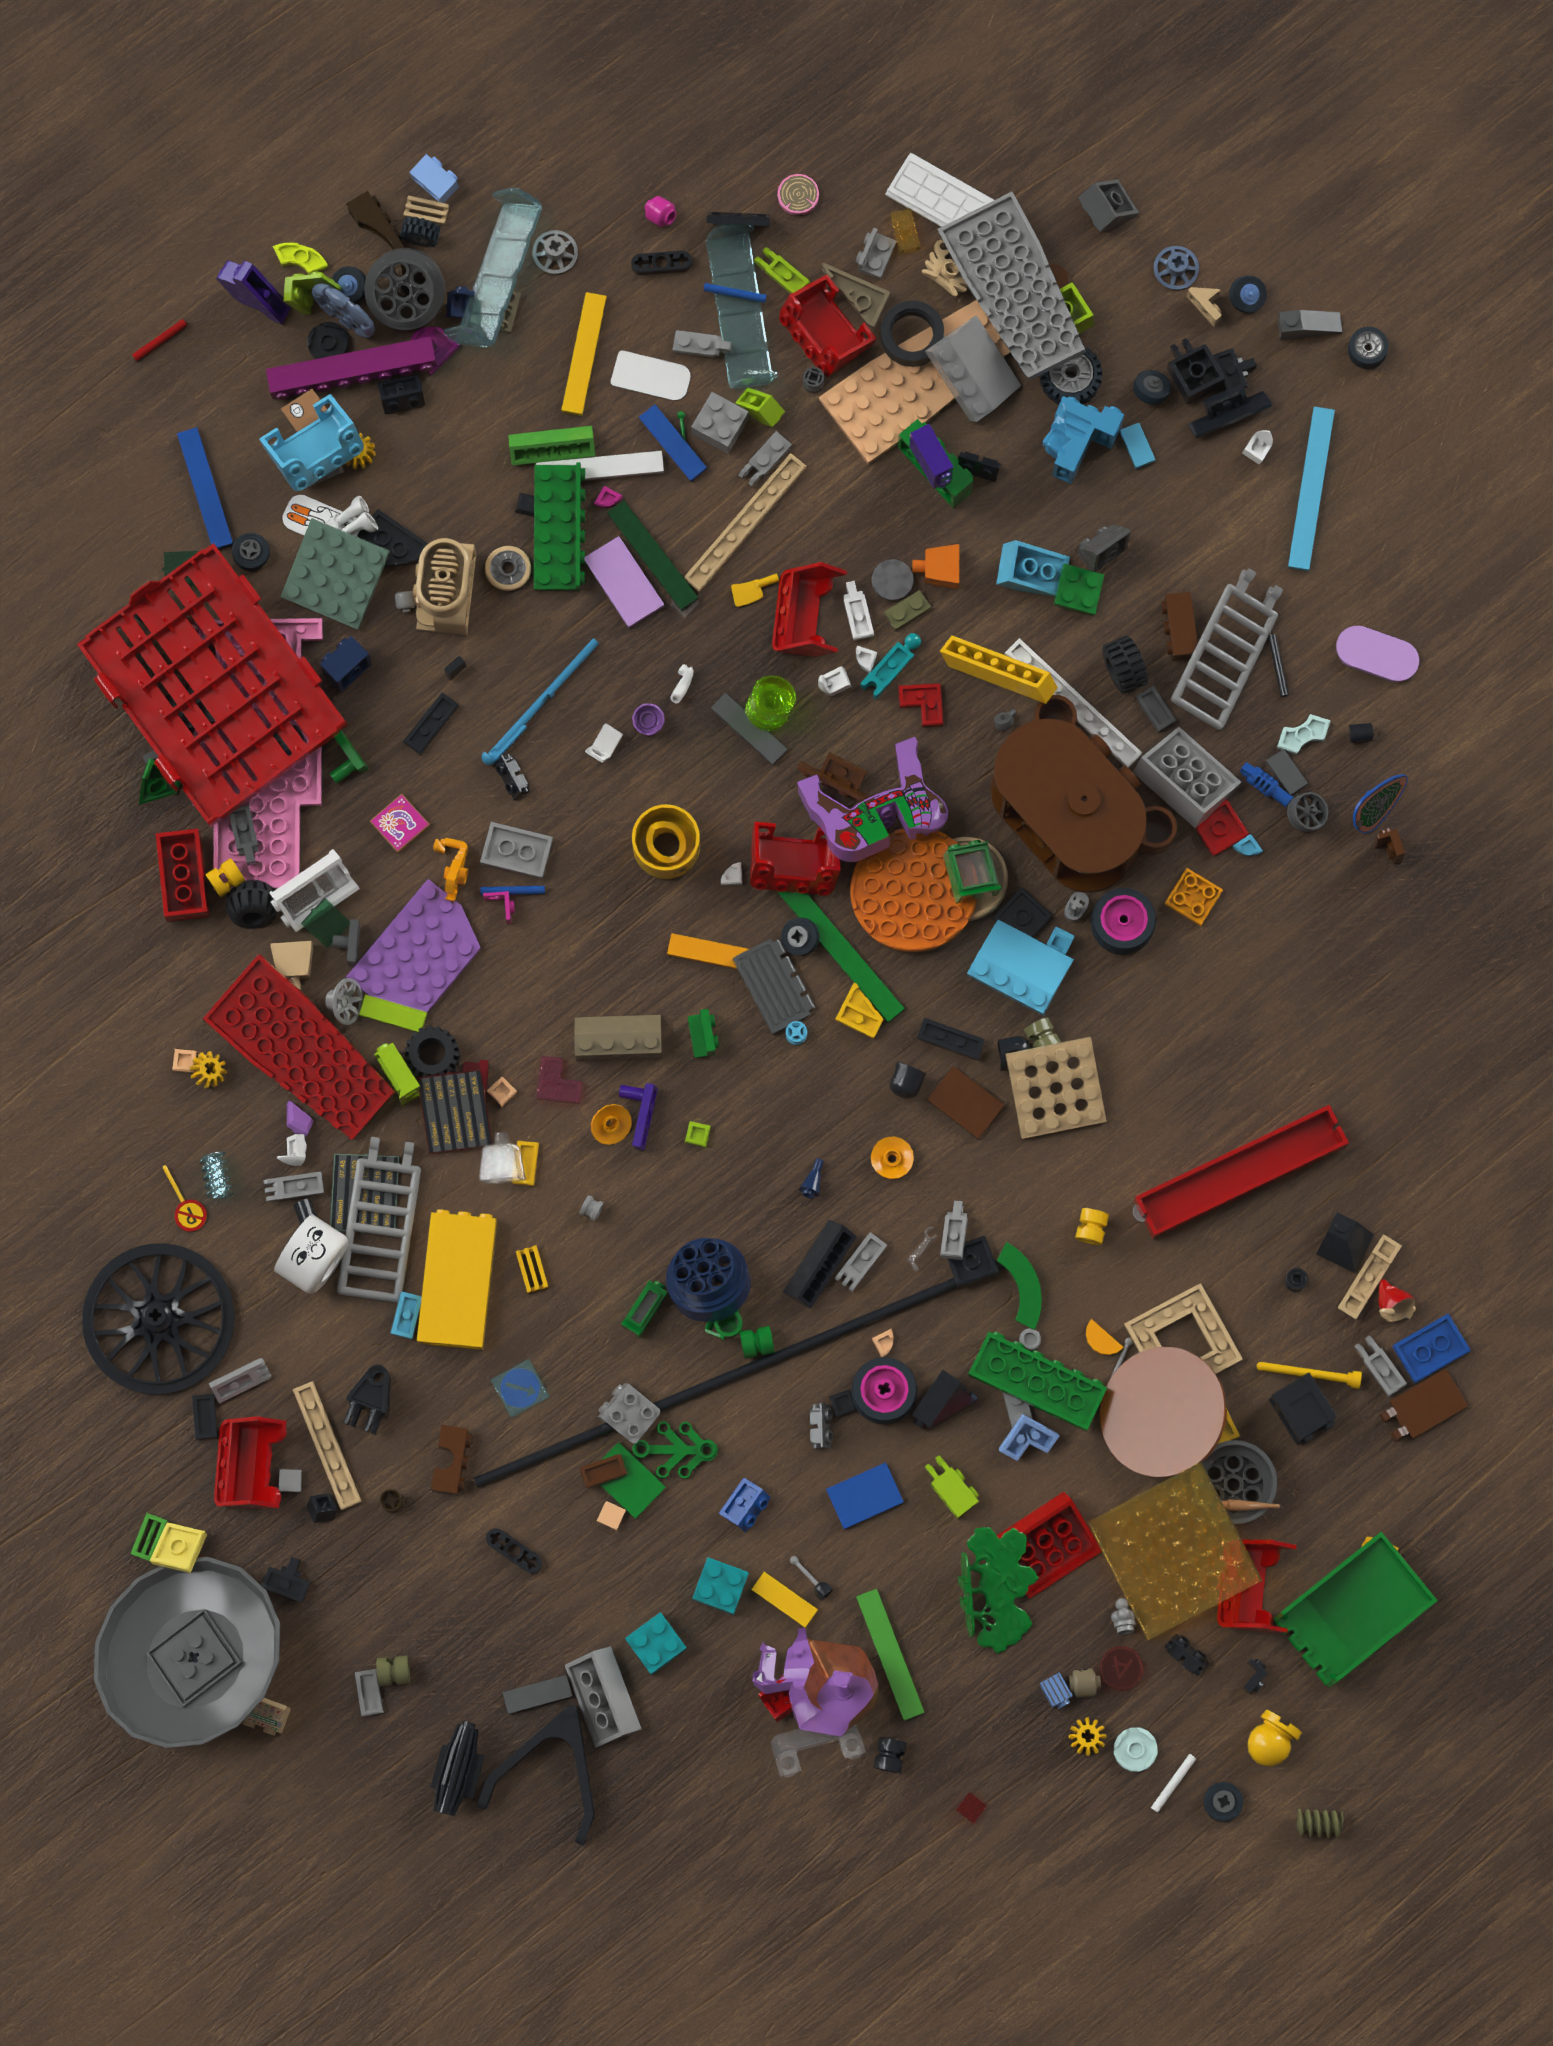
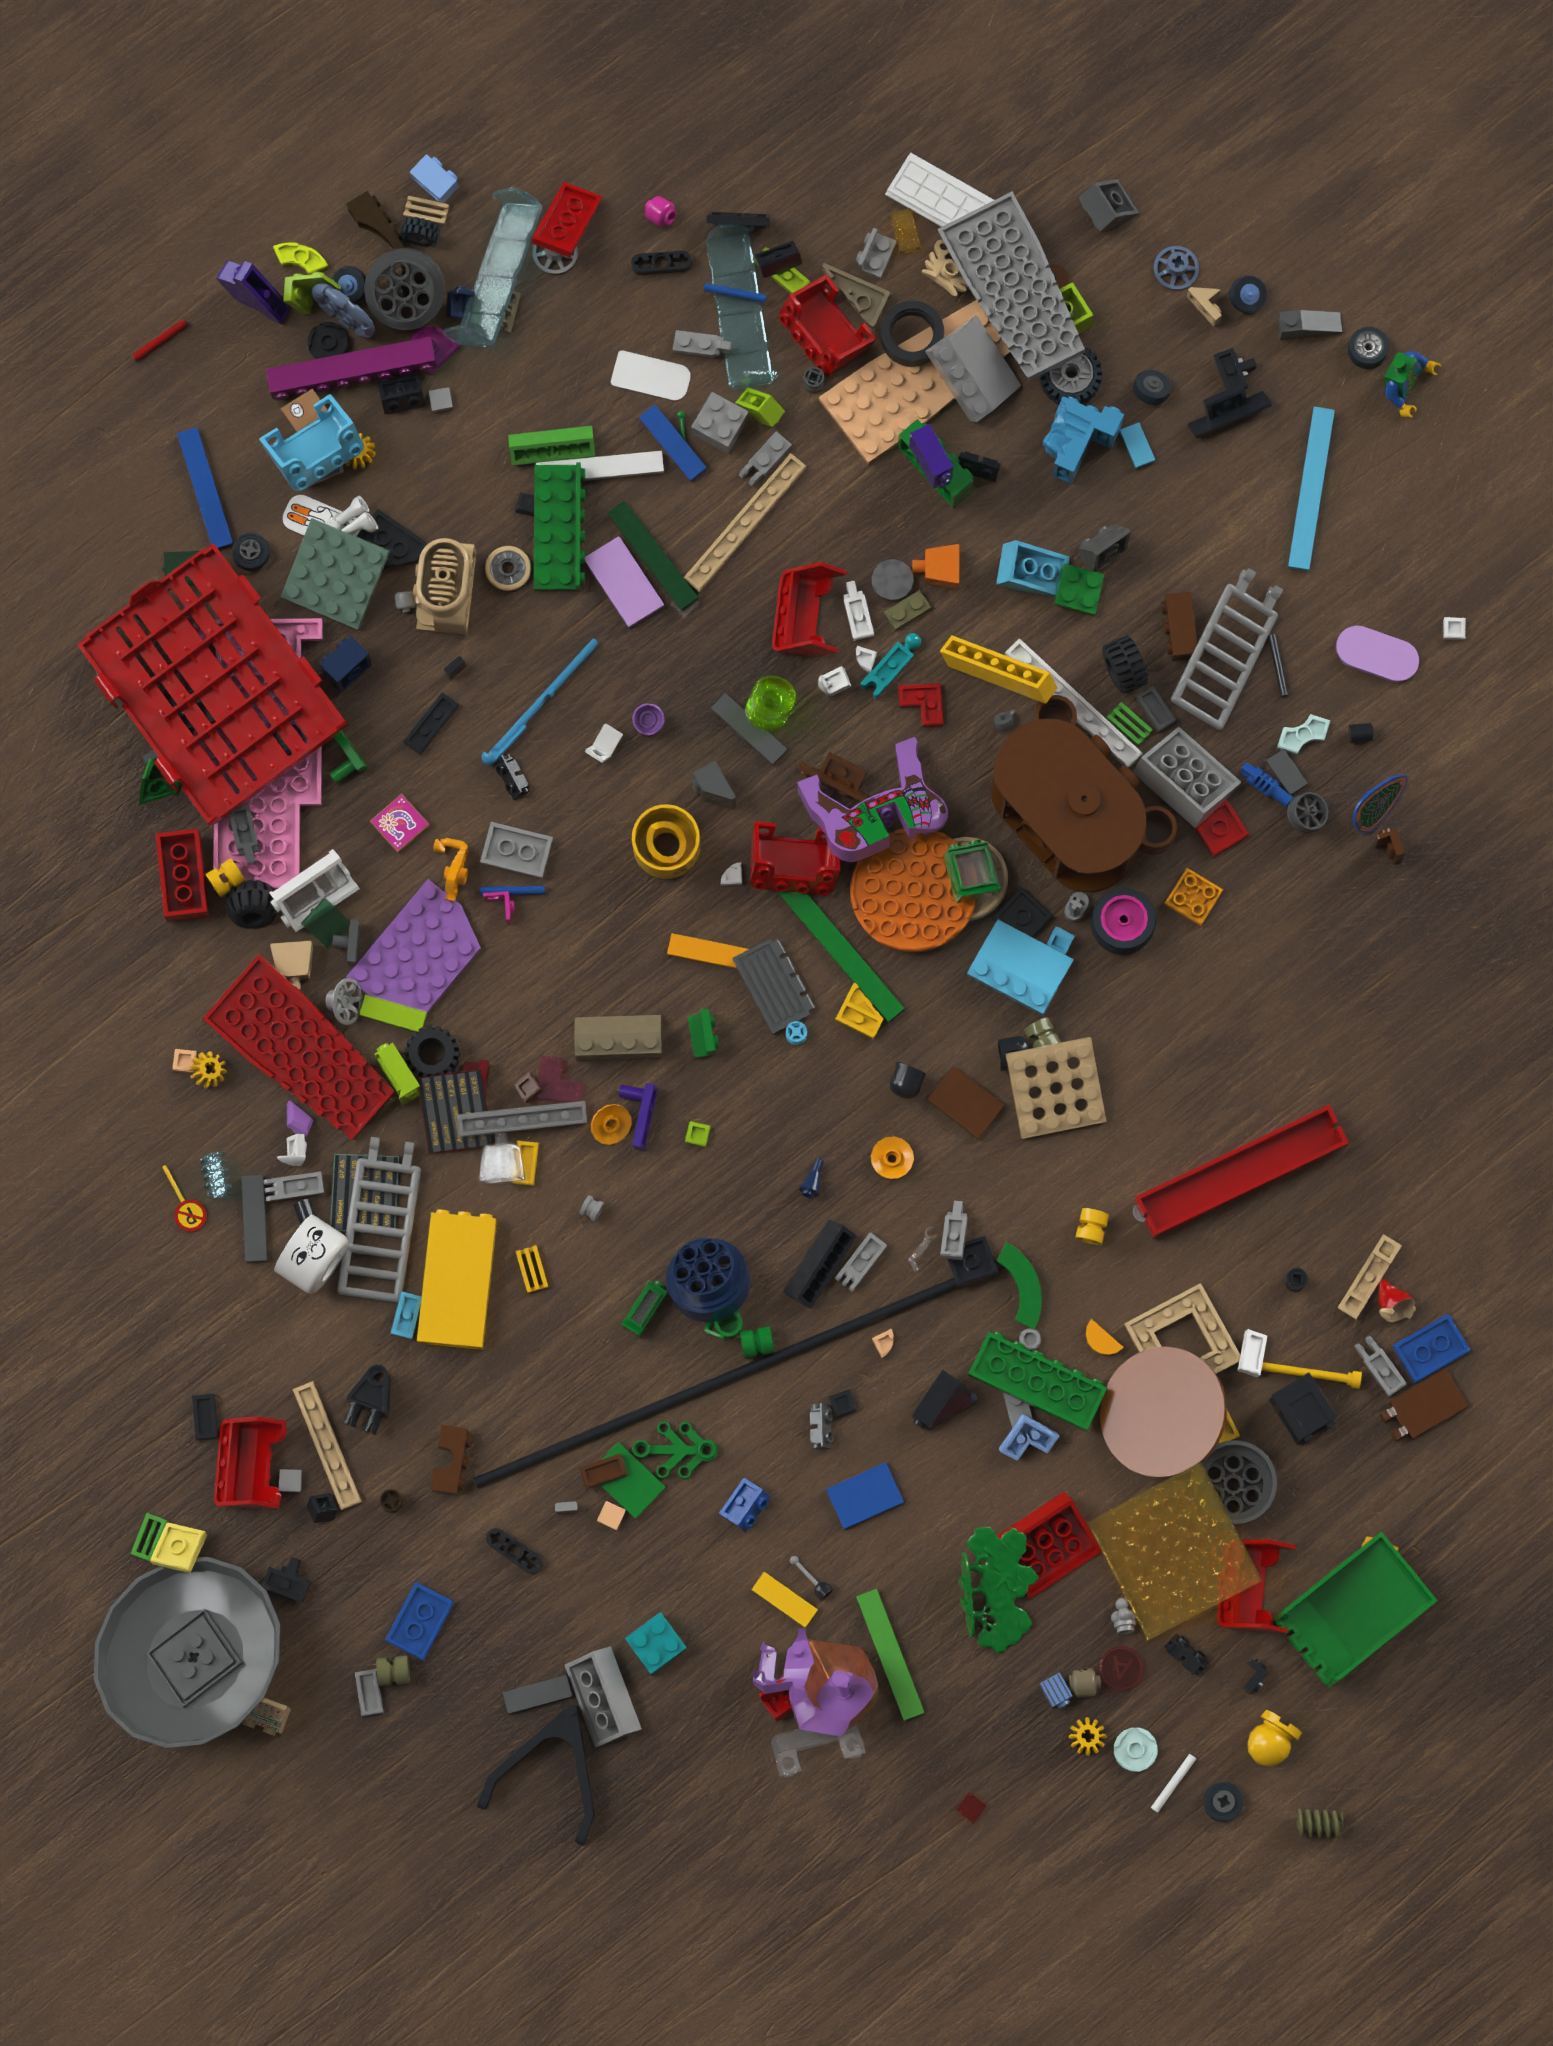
(166, 1327): black wheel -> none
(240, 1380): light grey hinge -> none
(254, 1218): none -> dark grey tile
(419, 1621): none -> blue tile
(440, 400): none -> light grey tile
(457, 1769): black plate -> none
(501, 1091): light nougat tile -> none
(520, 1388): clear light blue piece -> none
(521, 1118): none -> light grey tile
(528, 1087): none -> reddish brown tile
(566, 219): none -> red plate
(566, 1507): none -> light grey tile
(584, 354): yellow tile -> none
(607, 498): dark pink tile -> none
(629, 1412): light grey bracket -> none
(683, 685): white arm -> none
(713, 787): none -> dark grey slope
(720, 1586): teal brick -> none
(751, 591): yellow piece -> none
(778, 259): none -> black slope
(798, 194): tile -> none
(807, 935): black wheel -> none
(887, 1374): wheel -> none
(889, 1755): black wheel -> none
(950, 1039): black plate -> none
(952, 1489): lime hinge -> none
(1128, 1342): light grey hinge -> none
(1135, 718): none -> bright green tile
(1199, 361): black hinge -> none
(1242, 1505): medium nougat animal -> none
(1248, 846): medium azure tile -> none
(1252, 1353): none -> white tile
(1258, 446): white plate -> none
(1345, 1243): black slope -> none
(1403, 376): none -> torso
(1453, 628): none -> white tile

